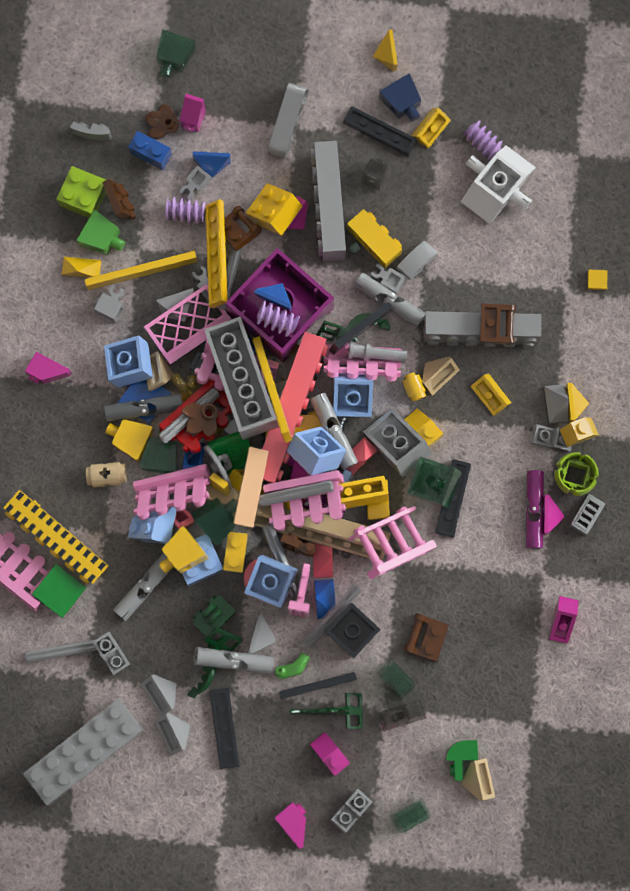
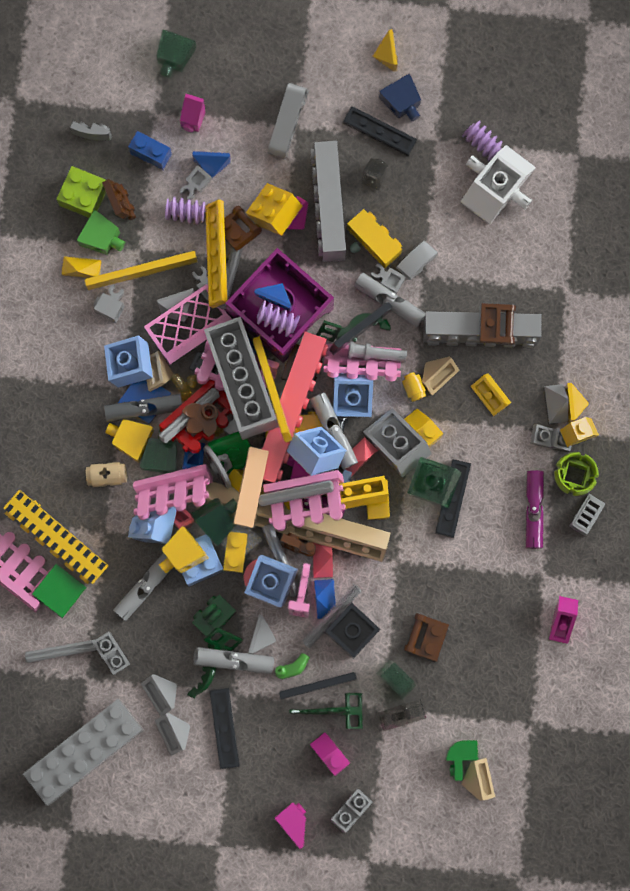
(45, 370): dark pink slope -> none
(159, 122): reddish brown plate -> none
(219, 484): yellow tile -> none
(393, 560): bright pink fence -> none
(410, 816): clear green torso -> none
(431, 127): yellow slope -> none
(552, 514): dark pink slope -> none
(597, 280): yellow tile -> none

